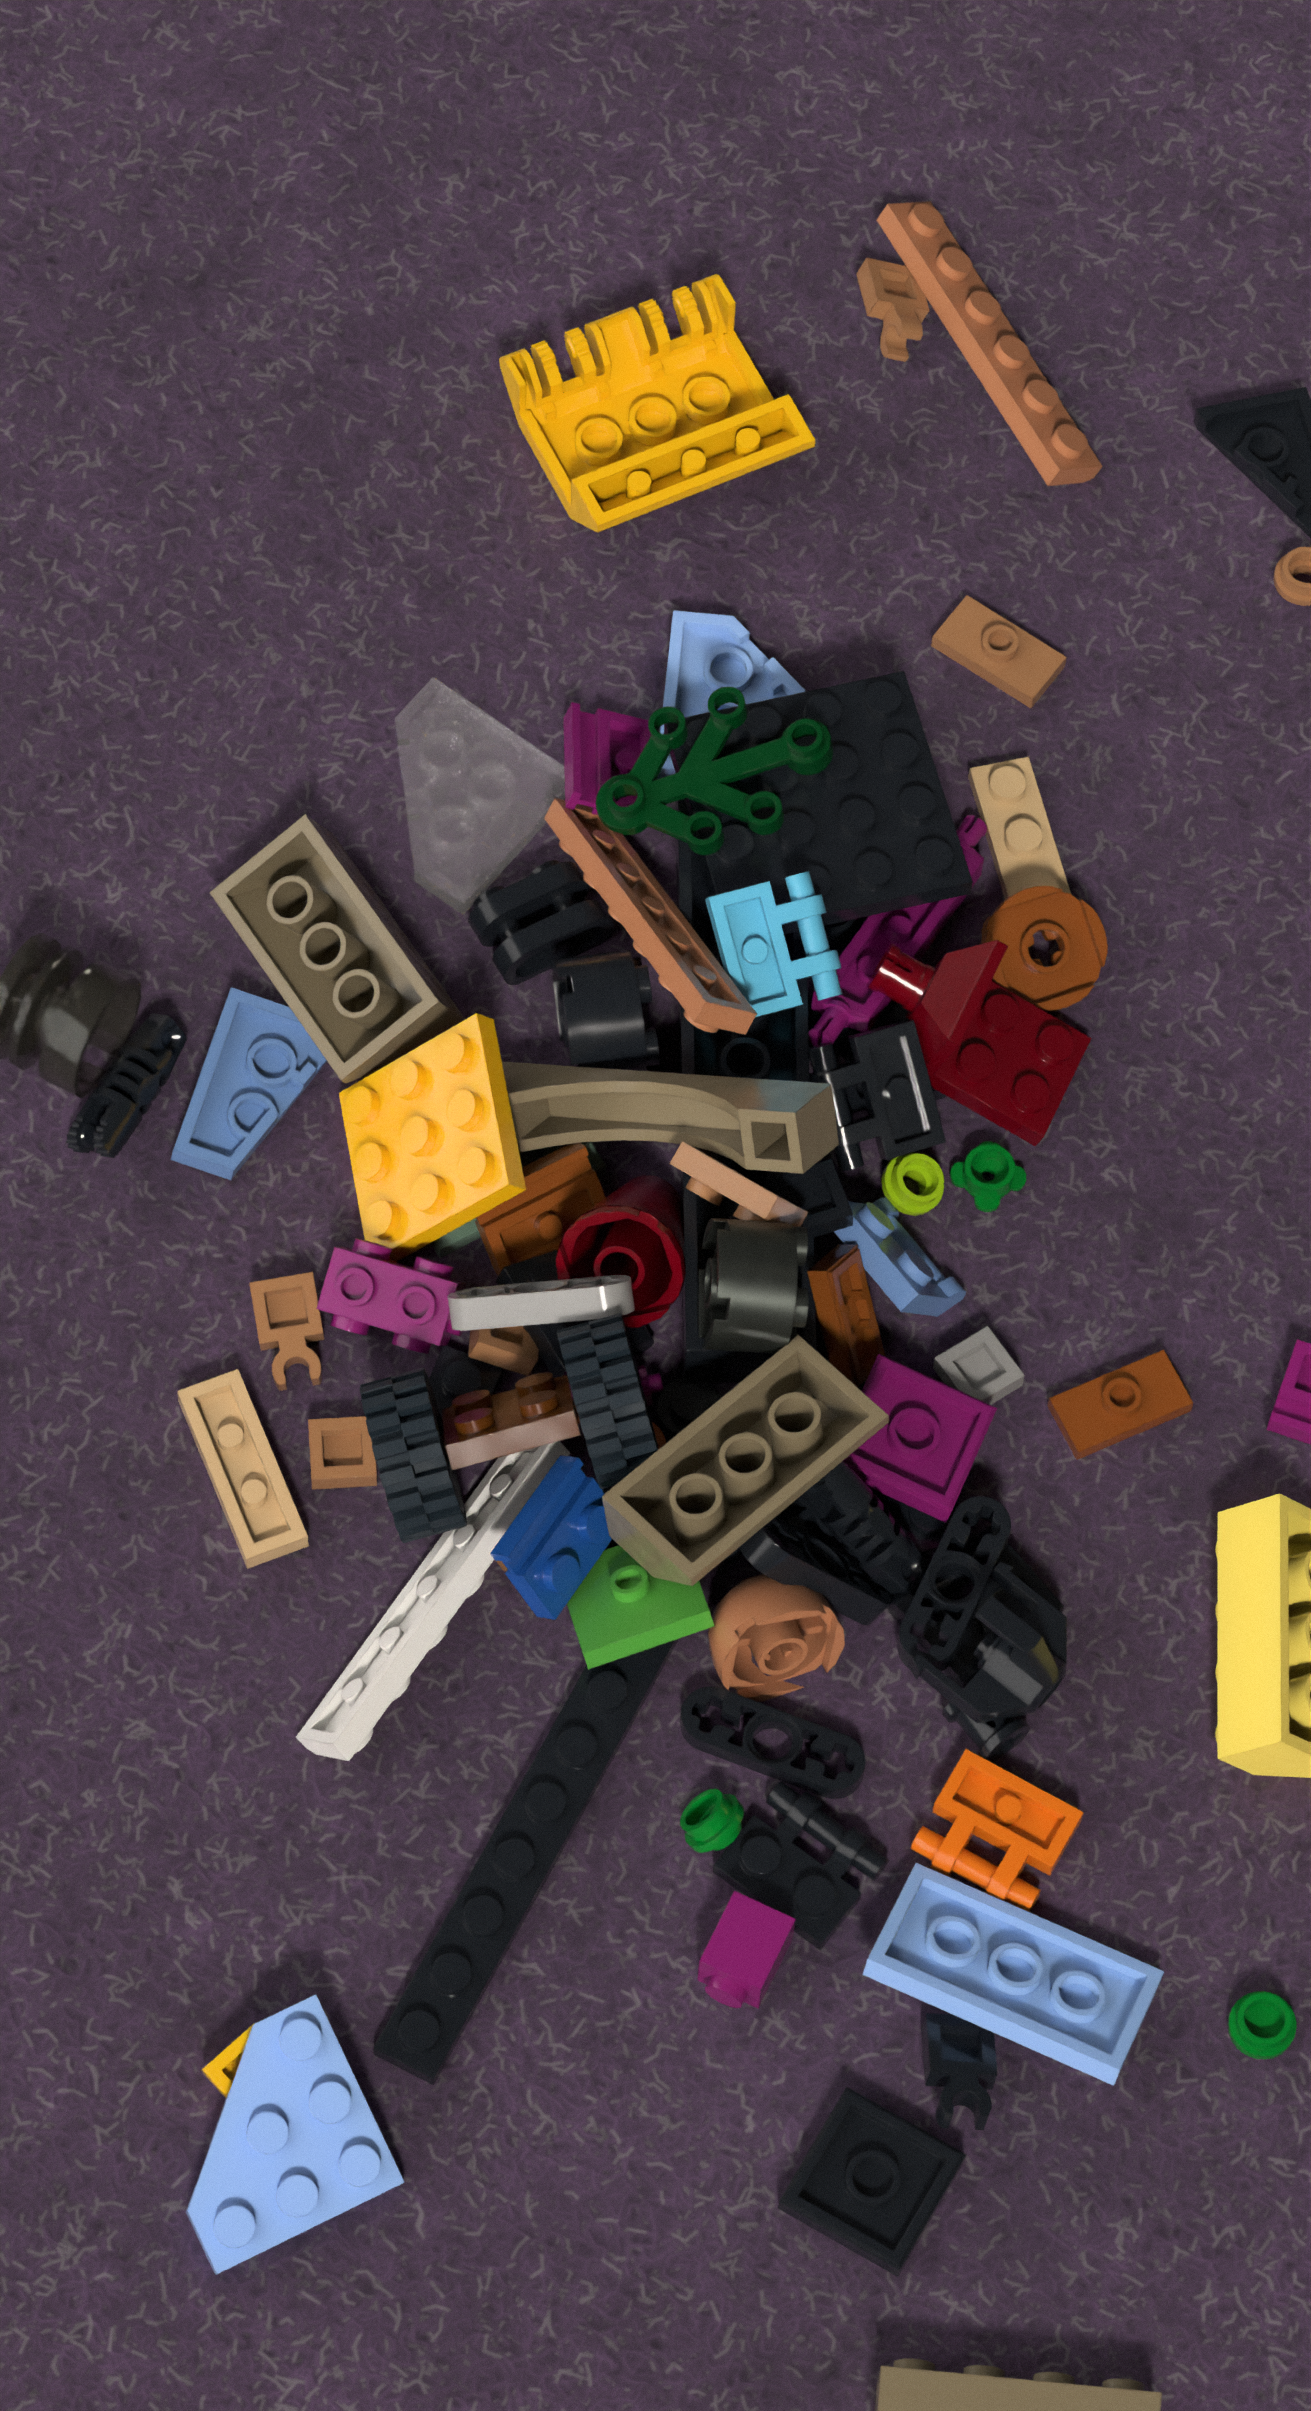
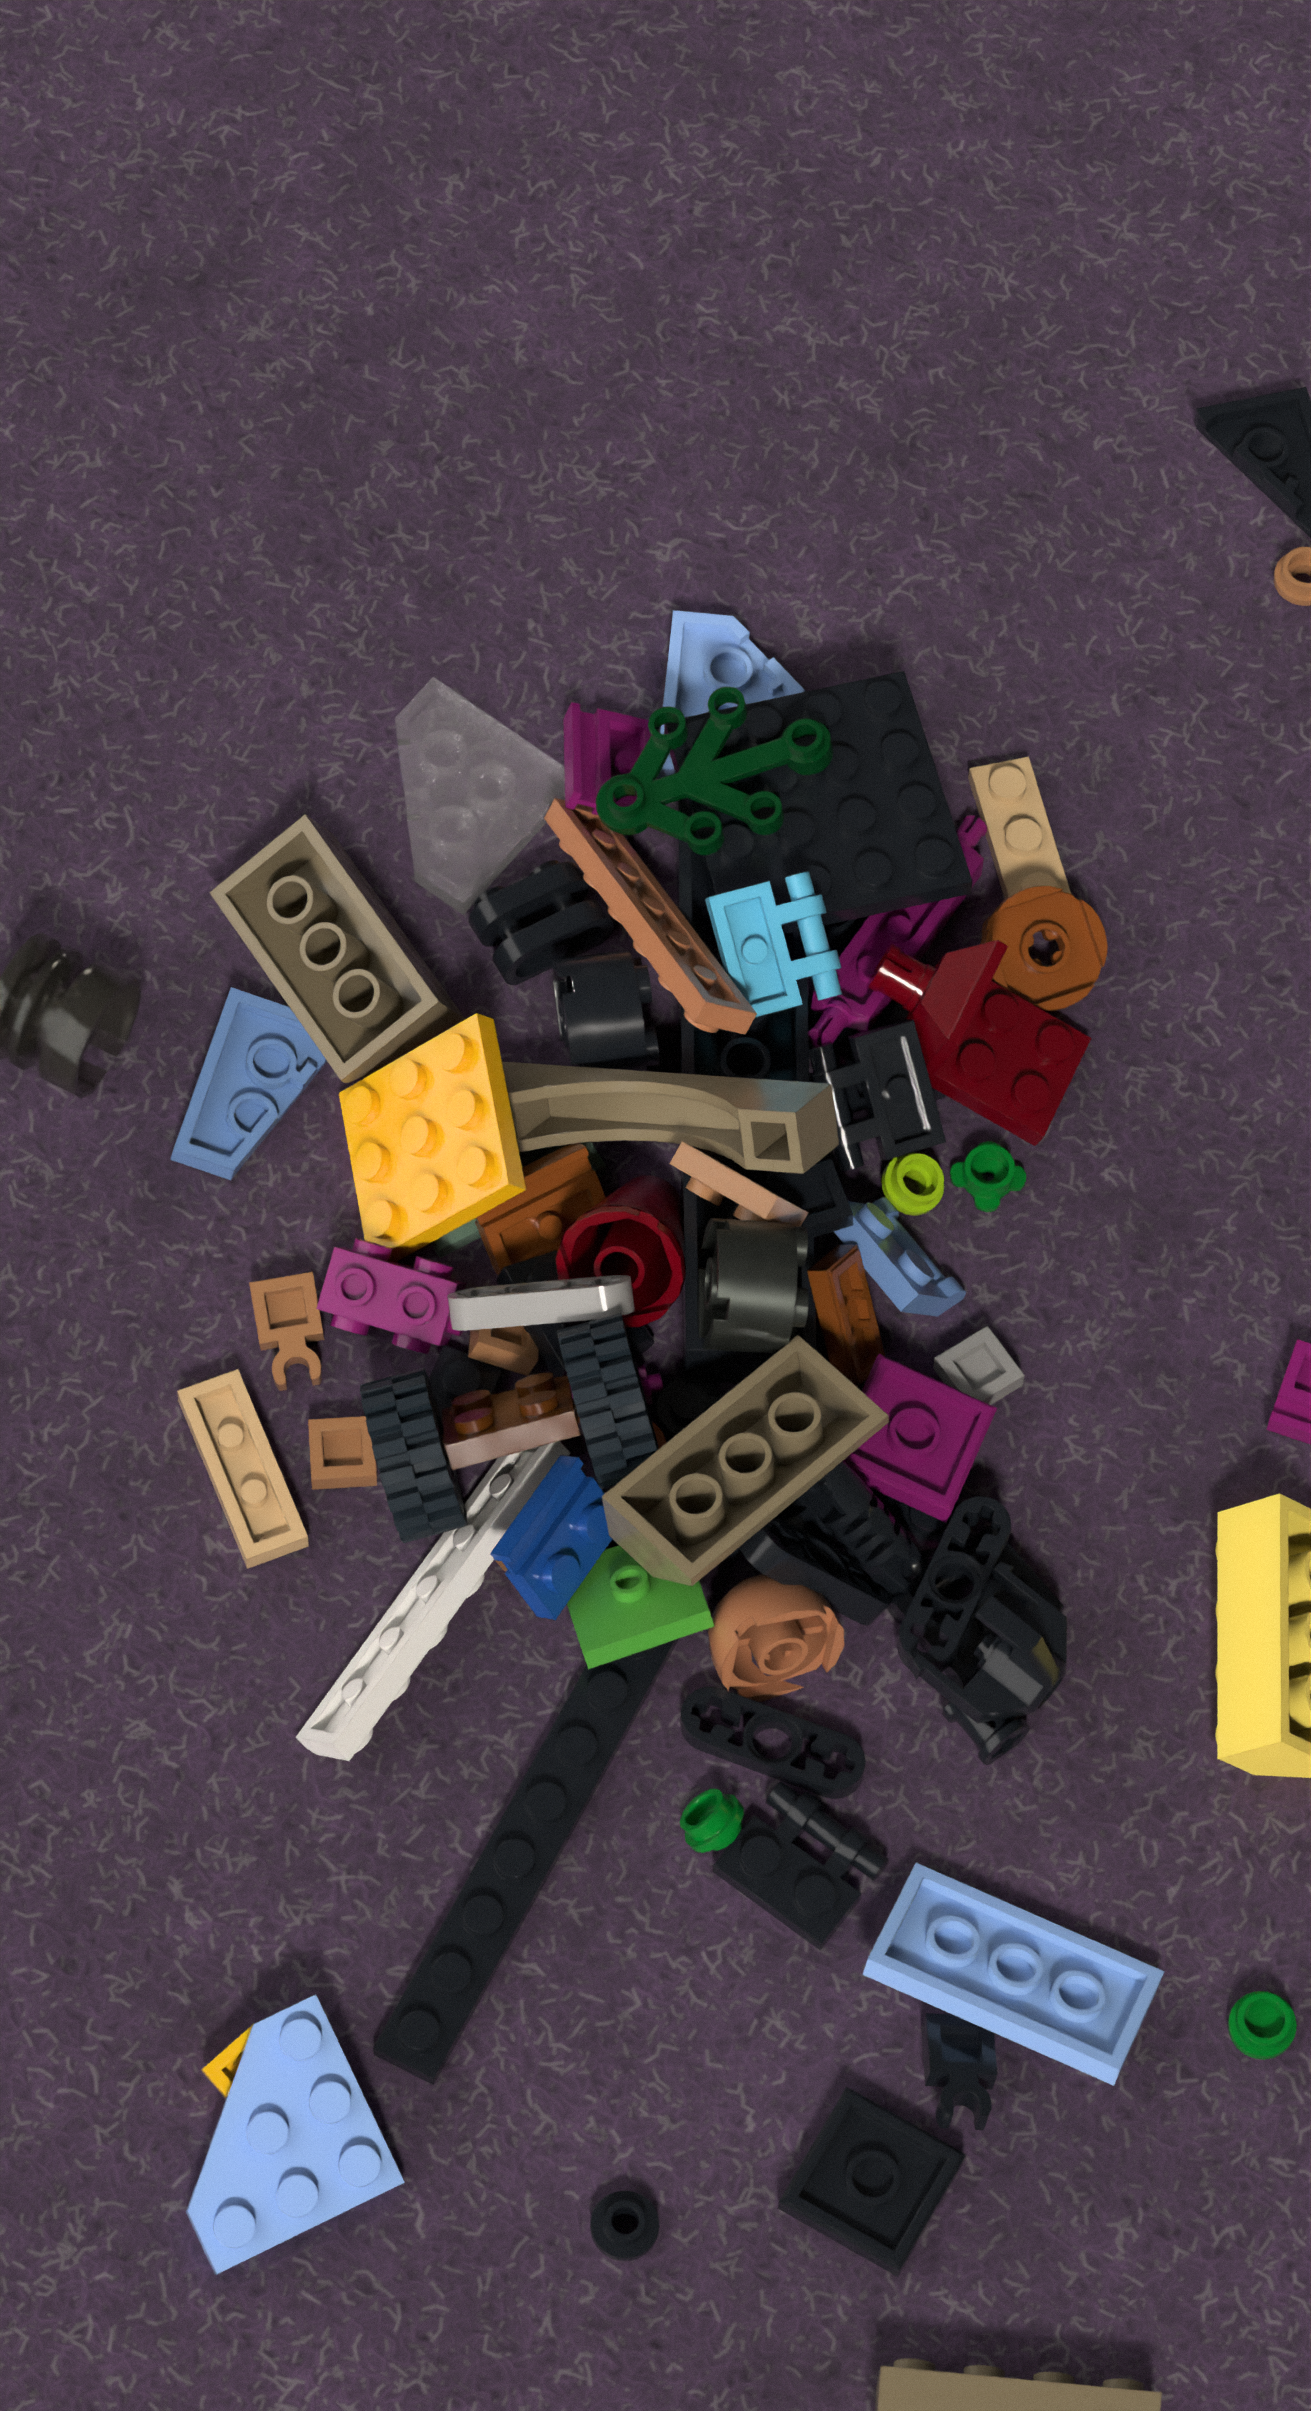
(128, 1088): black hinge -> none
(624, 2246): none -> black plate
(649, 411): yellow slope -> none
(745, 1952): magenta brick -> none
(896, 299): medium nougat plate -> none
(989, 343): nougat plate -> none
(998, 651): medium nougat plate -> none
(1005, 1813): orange plate -> none
(1120, 1404): dark orange plate -> none

